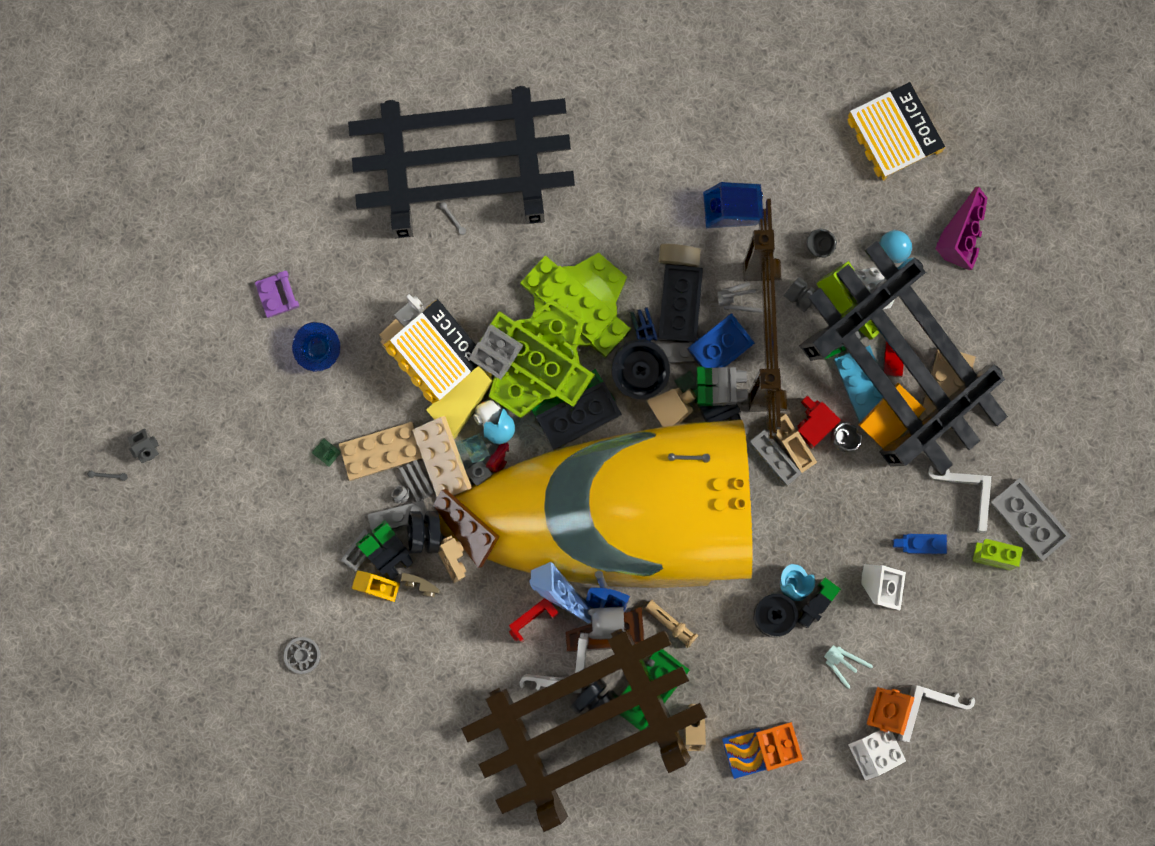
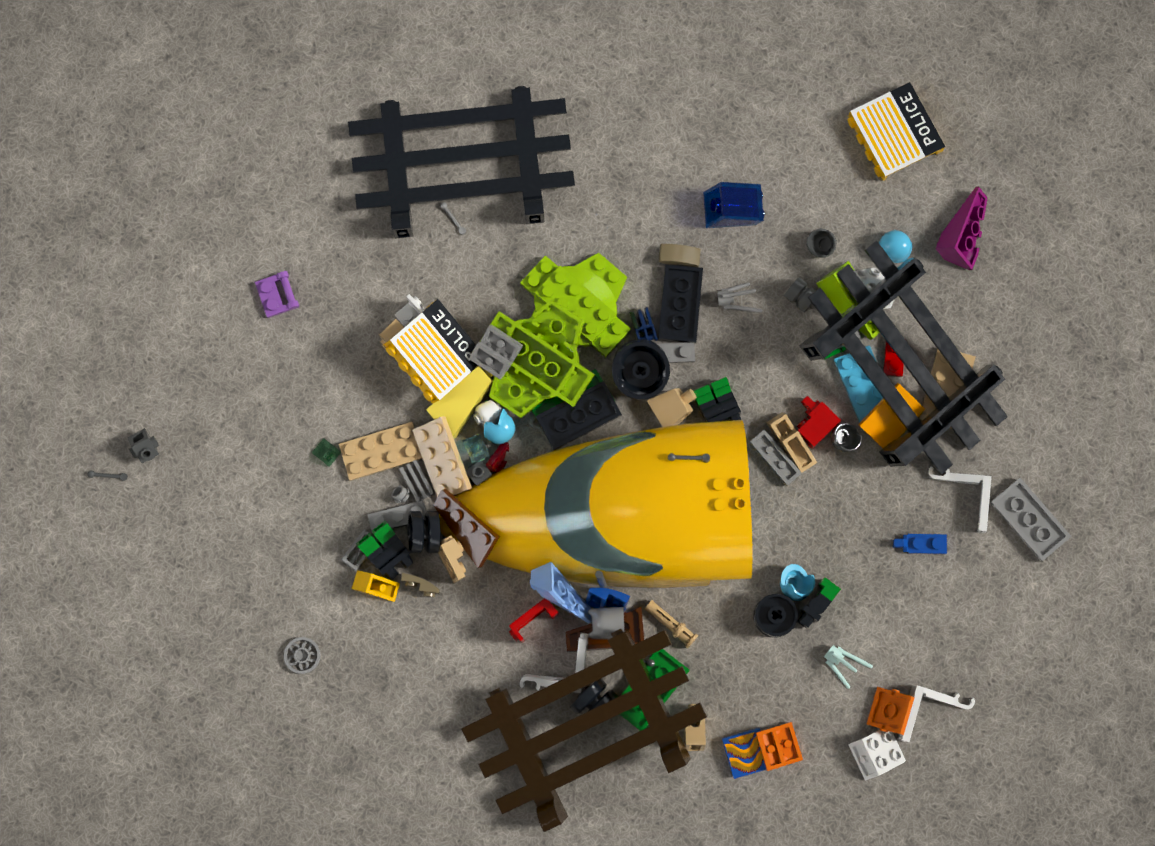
(316, 346): clear blue hat -> none
(686, 382): clear green slope -> none
(719, 387): light grey hips -> none
(721, 344): blue plate -> none
(762, 266): dark brown fence -> none
(883, 585): white slope -> none
(997, 554): lime panel -> none

